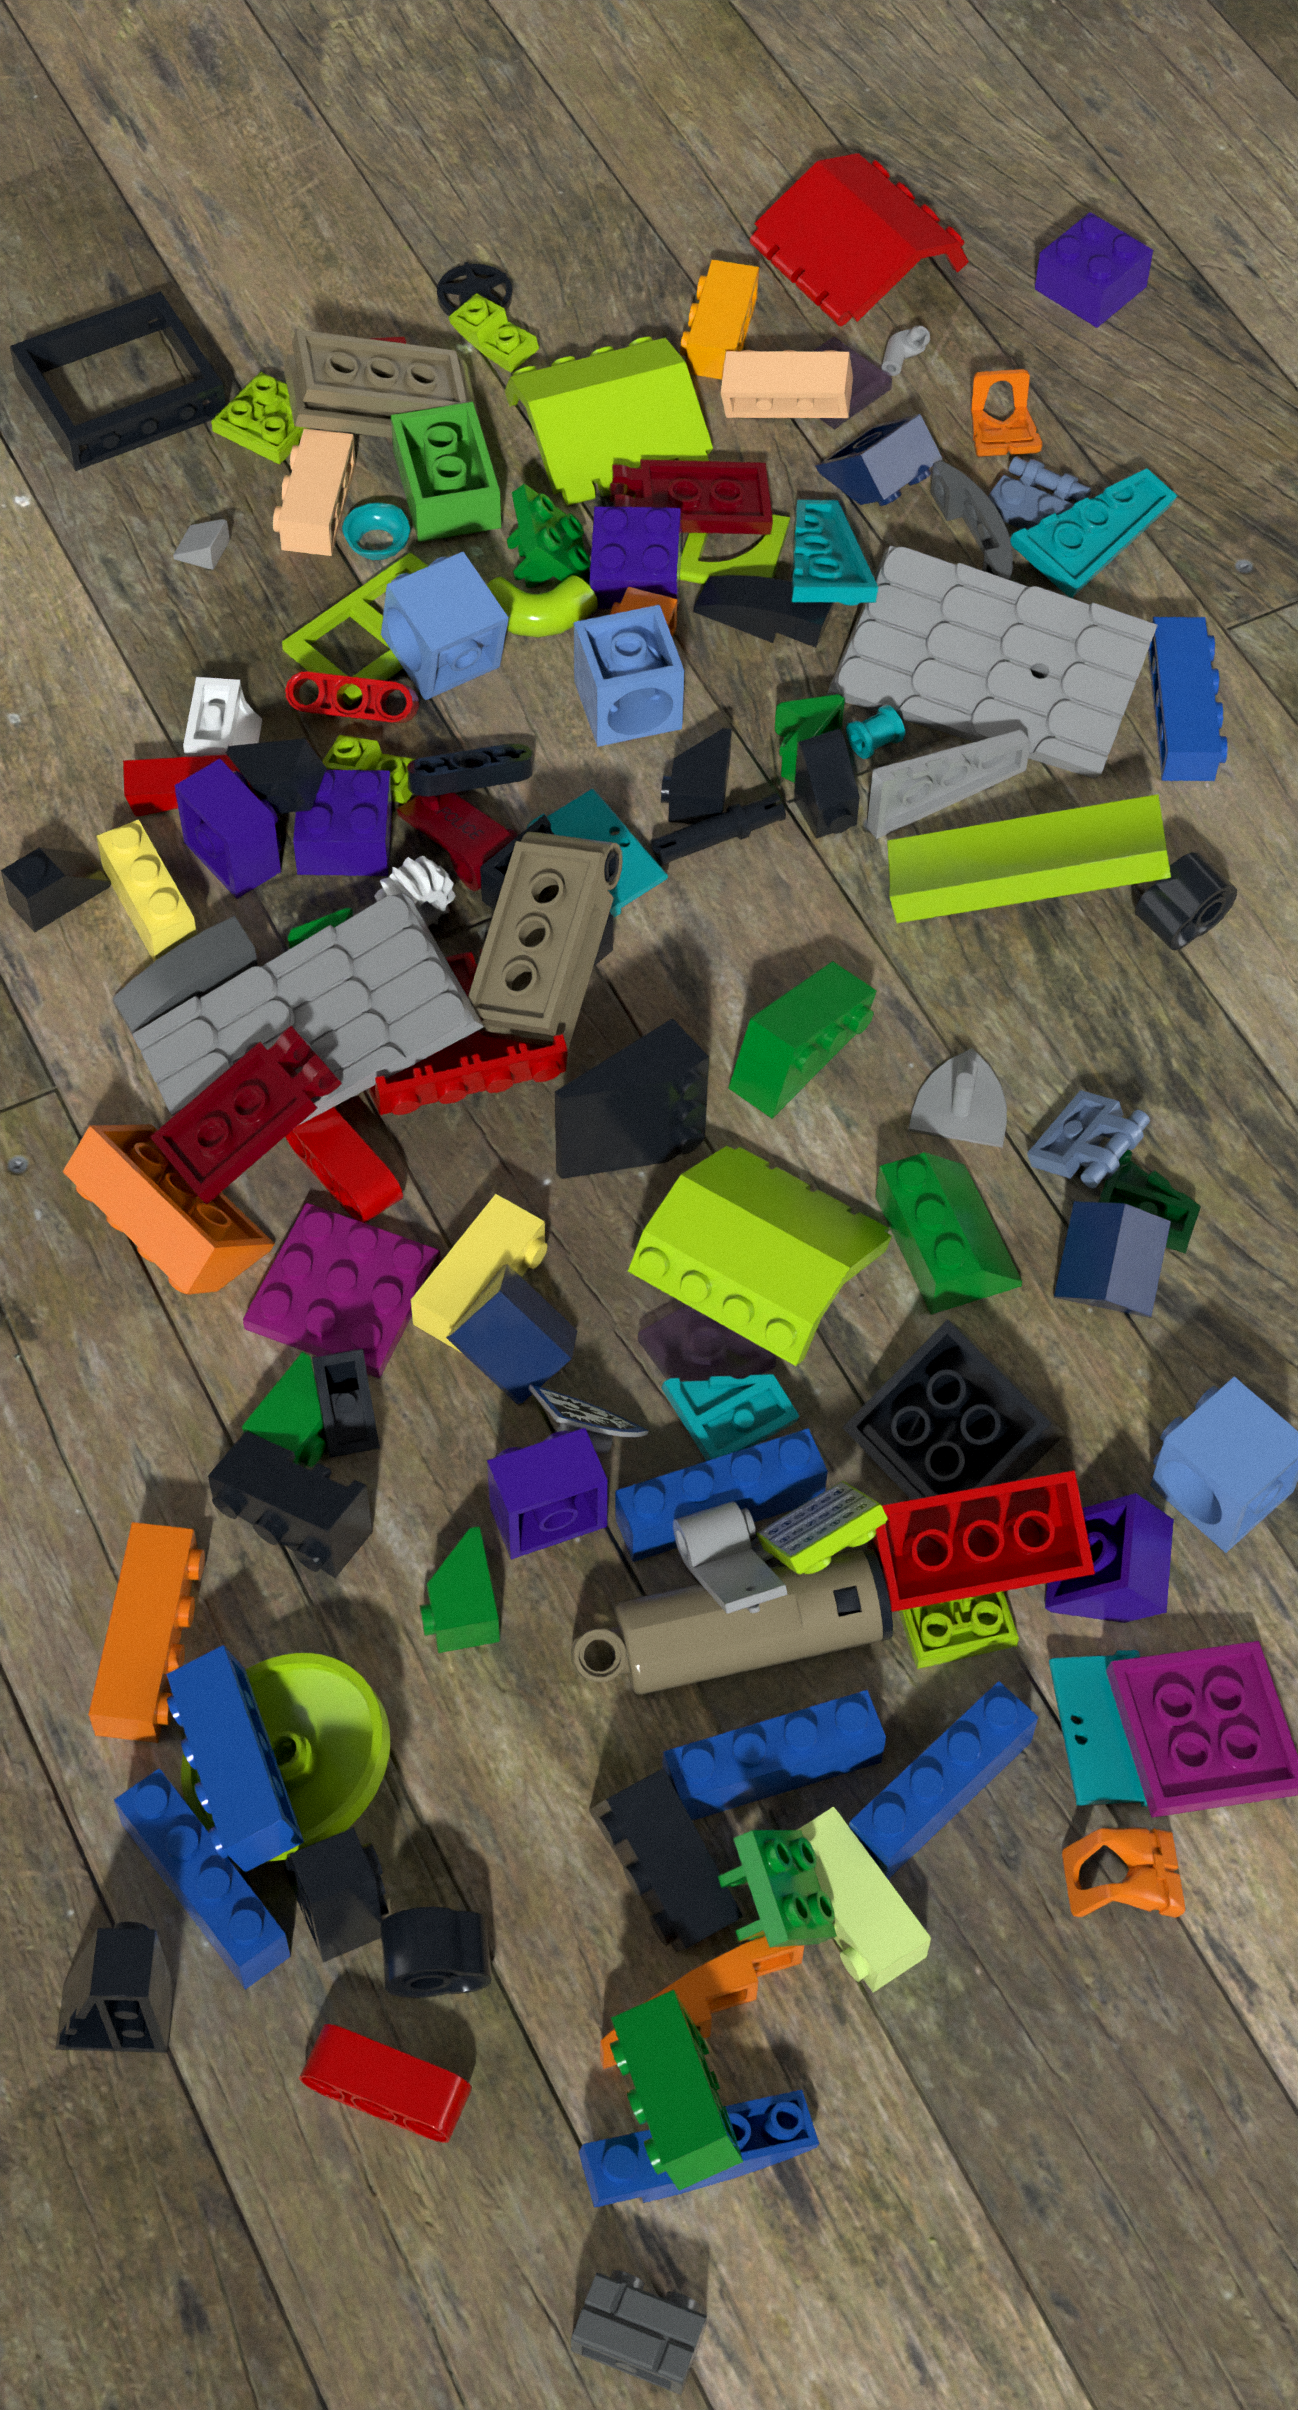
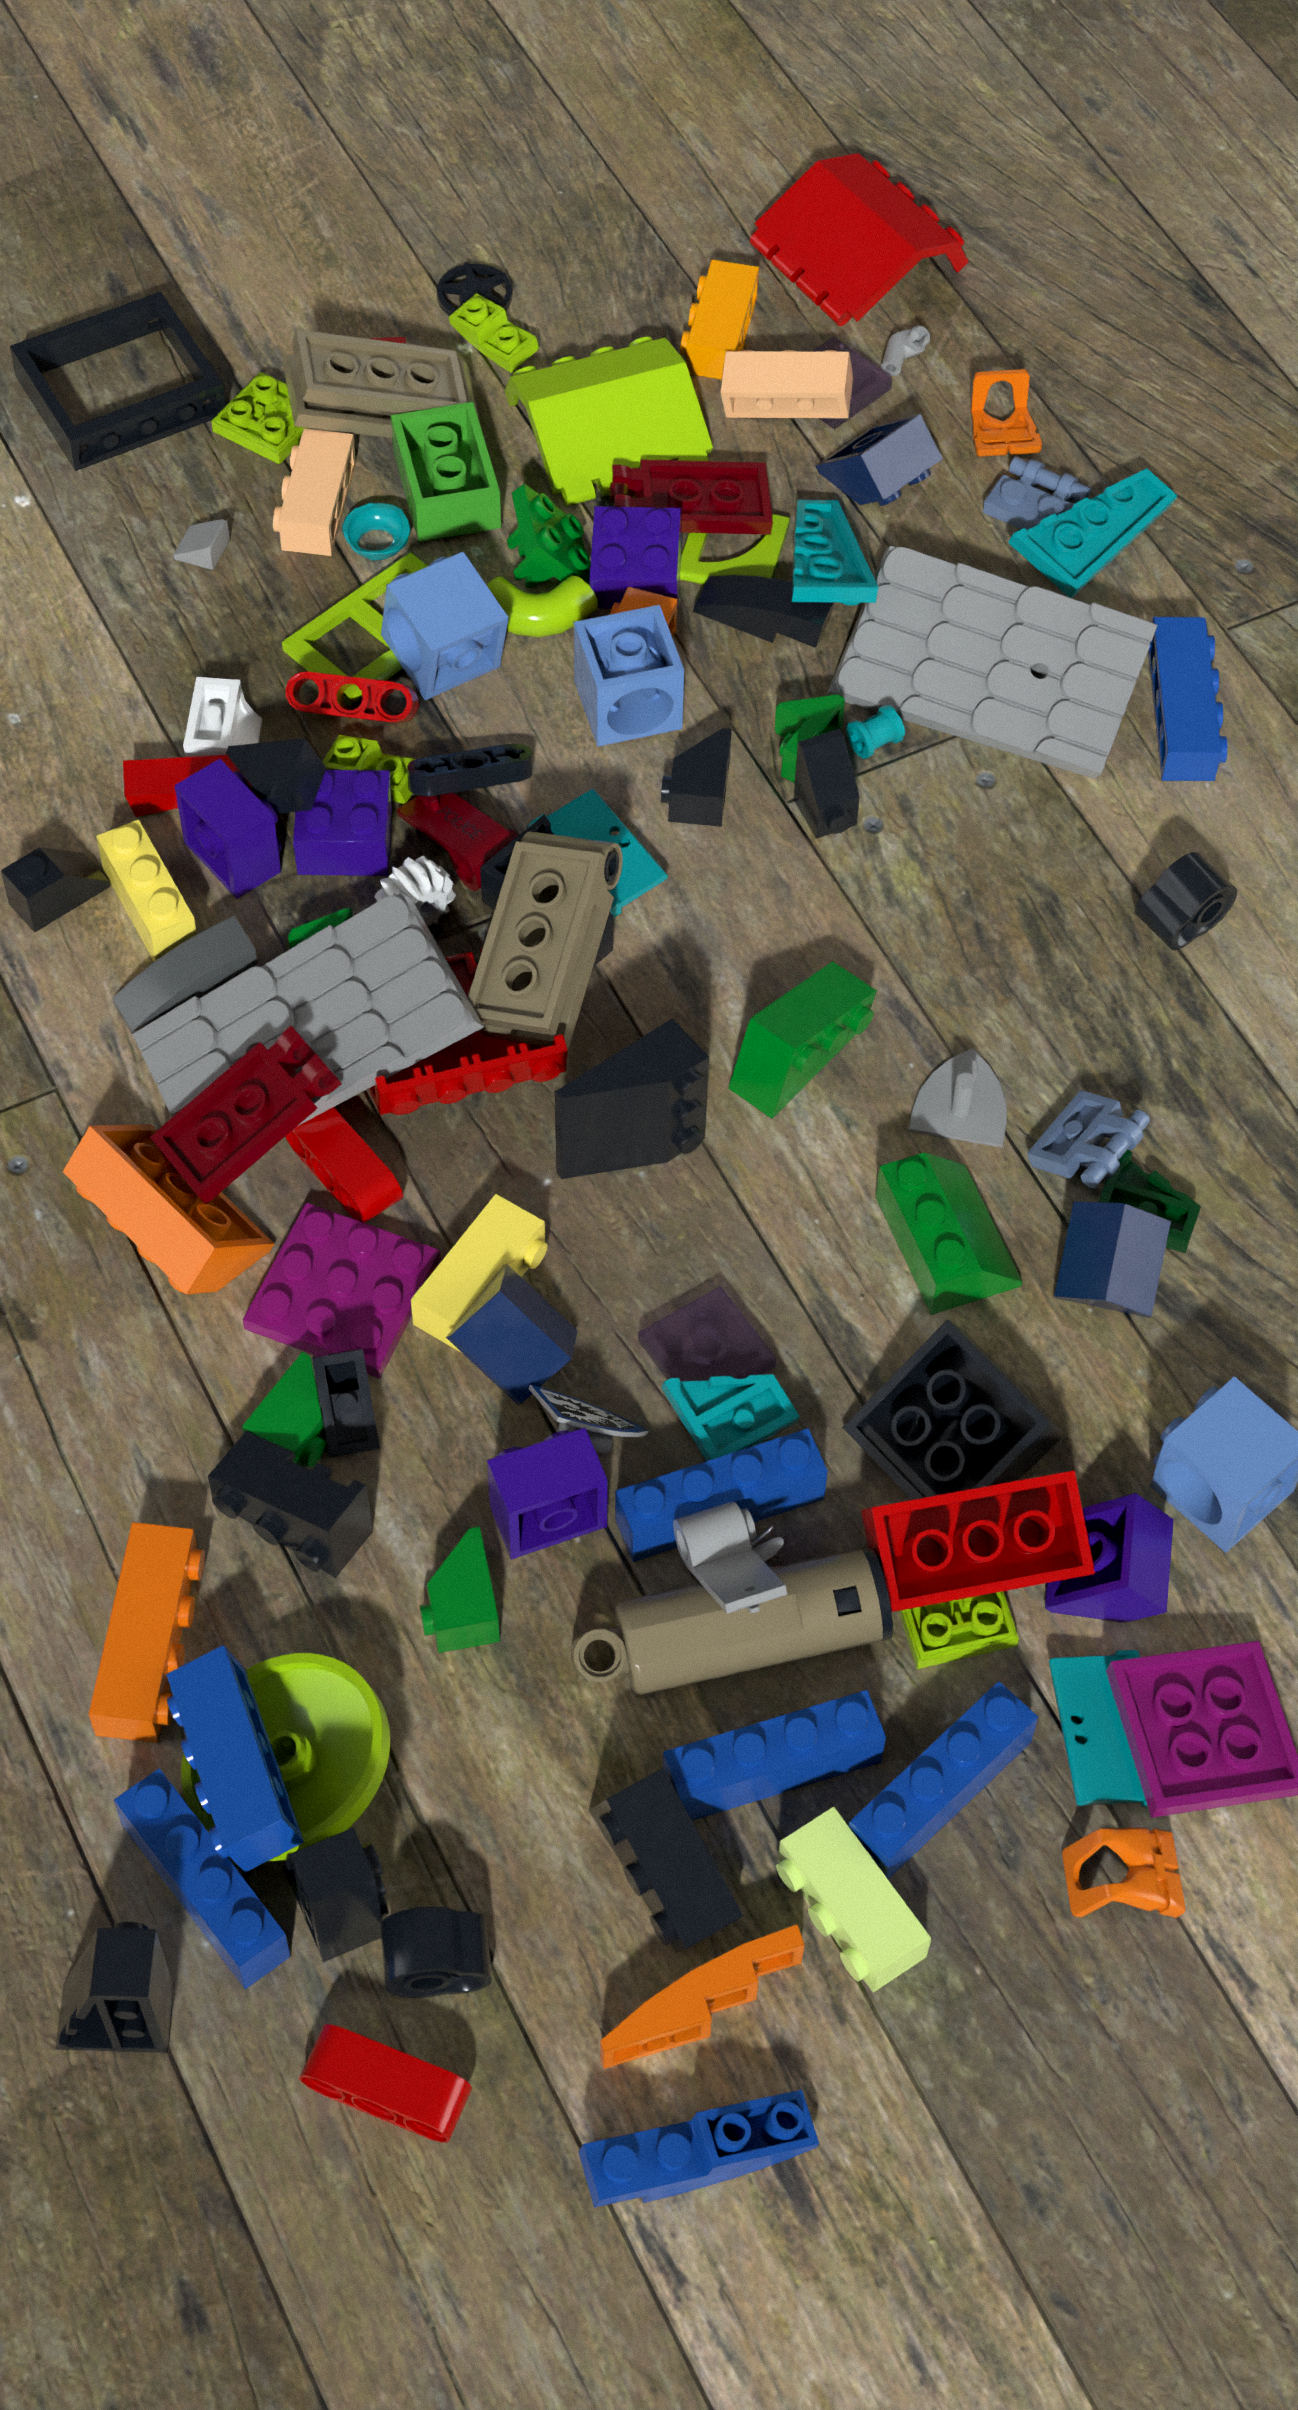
(639, 2330): dark grey brick -> none
(674, 2091): green wedge -> none
(734, 823): black pin -> none
(755, 1249): lime hinge -> none
(783, 1888): green plate -> none
(823, 1527): tile -> none
(937, 780): light grey wing -> none
(961, 497): dark grey slope -> none
(1027, 859): lime arch -> none
(1093, 269): dark purple brick -> none

